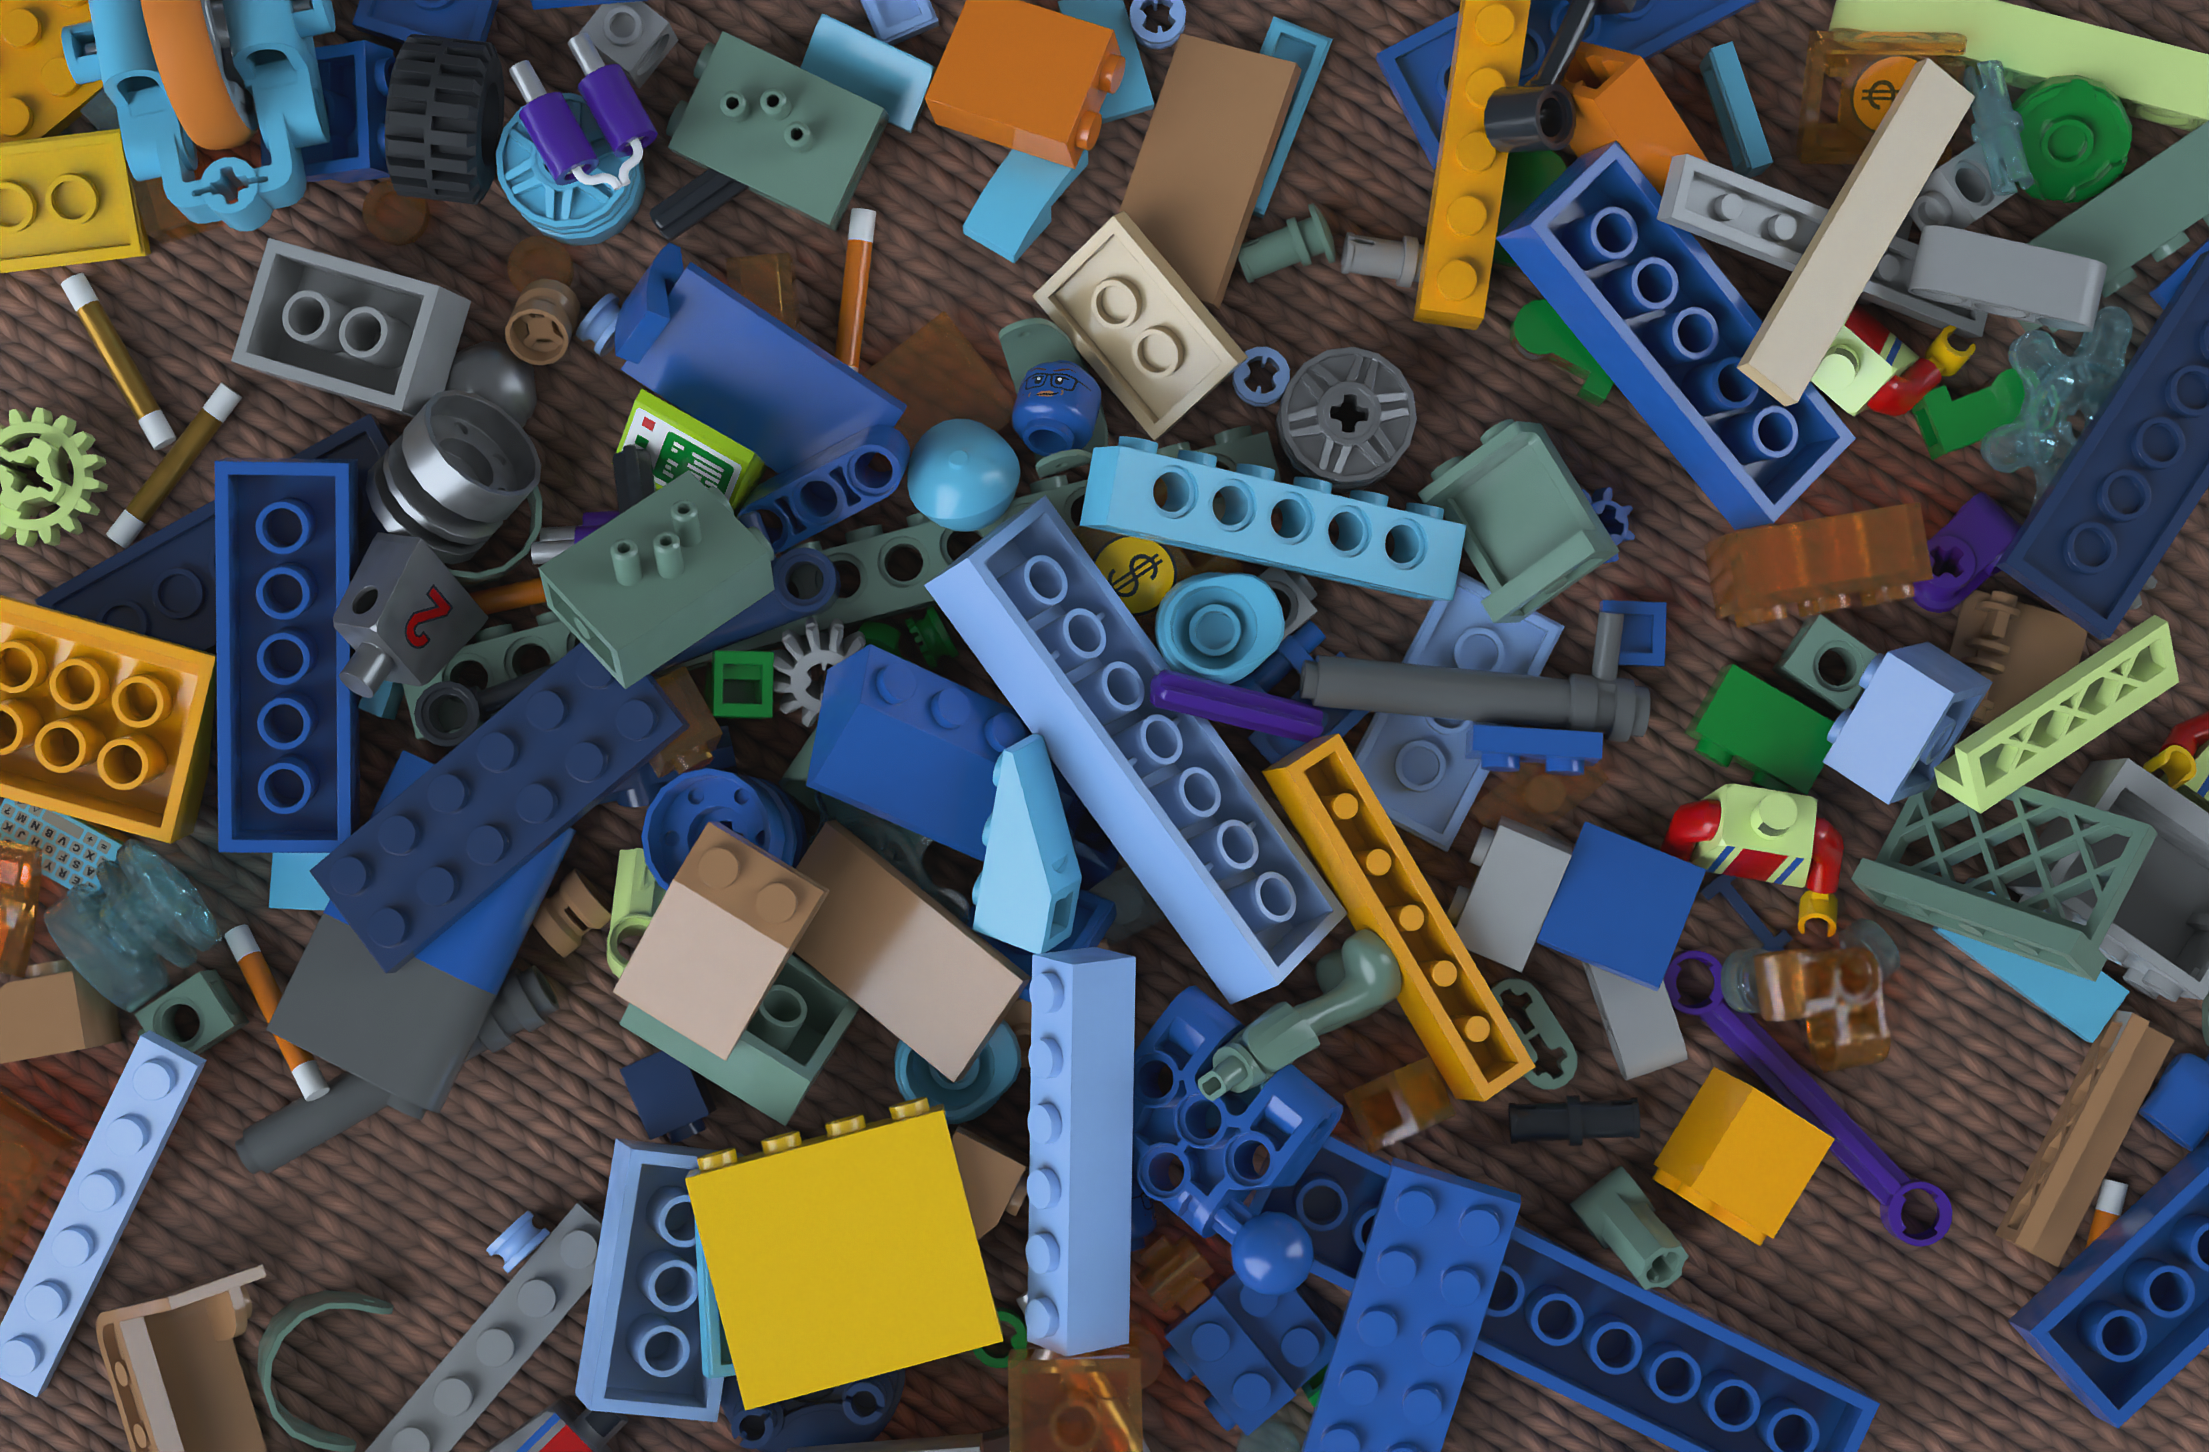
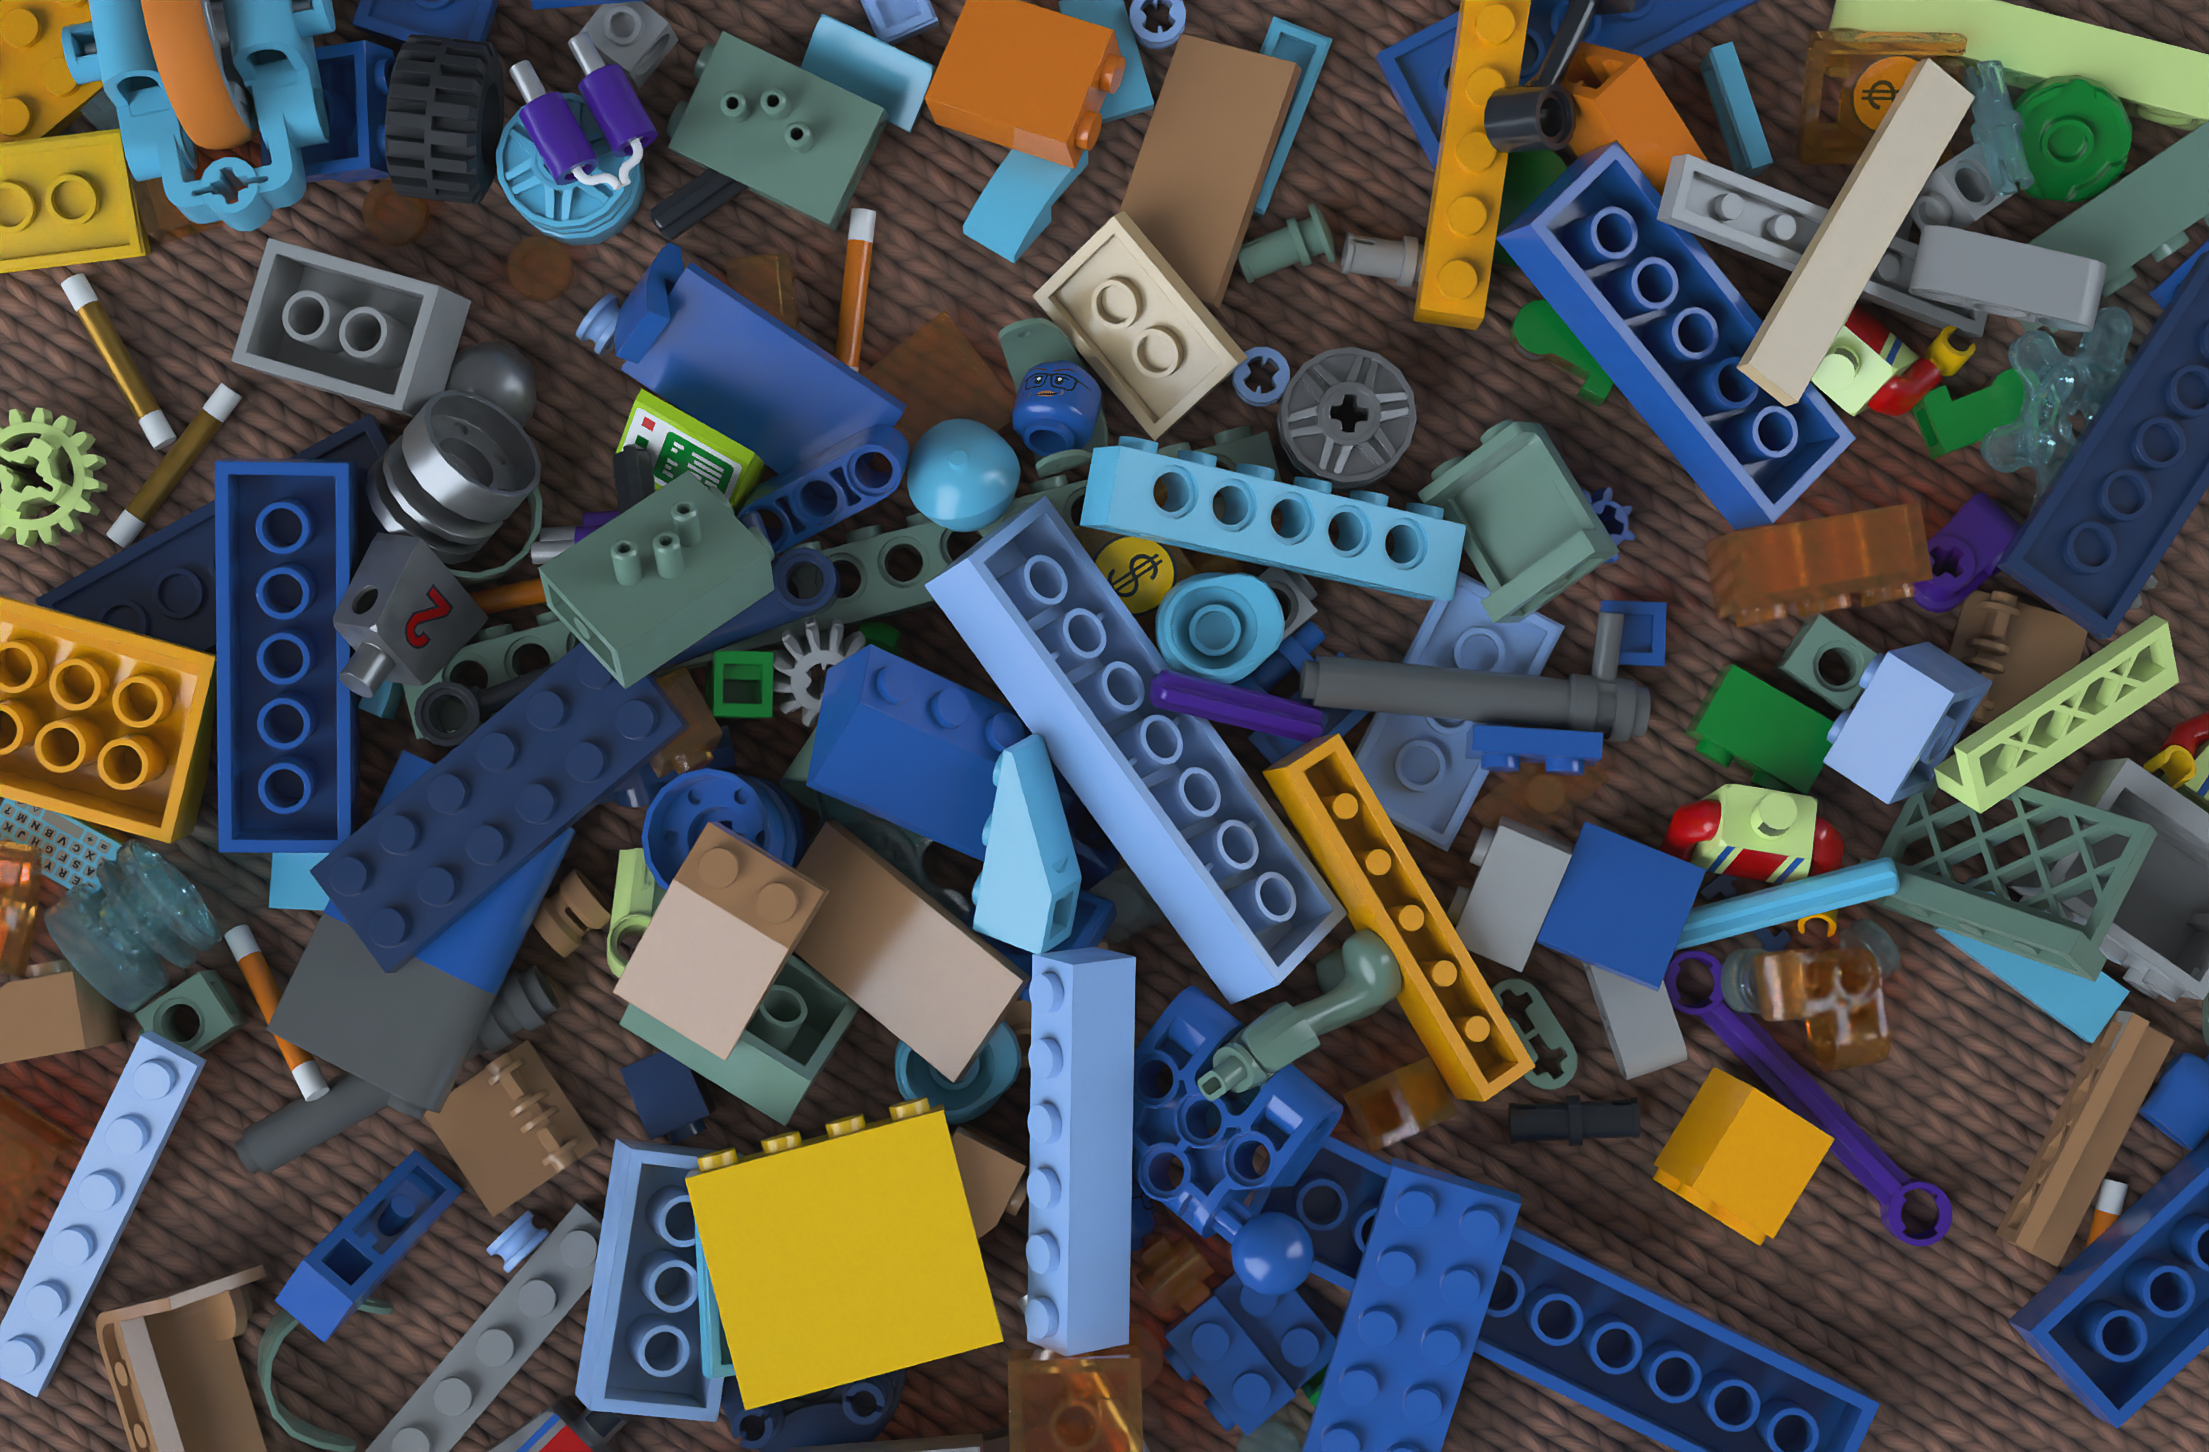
(367, 1245): none -> blue slope
(511, 1128): none -> medium nougat hinge
(542, 322): medium nougat wheel -> none
(934, 636): green bush -> none
(1018, 1339): green bush -> none
(1625, 1222): sand green piece -> none
(1789, 902): none -> medium azure axle

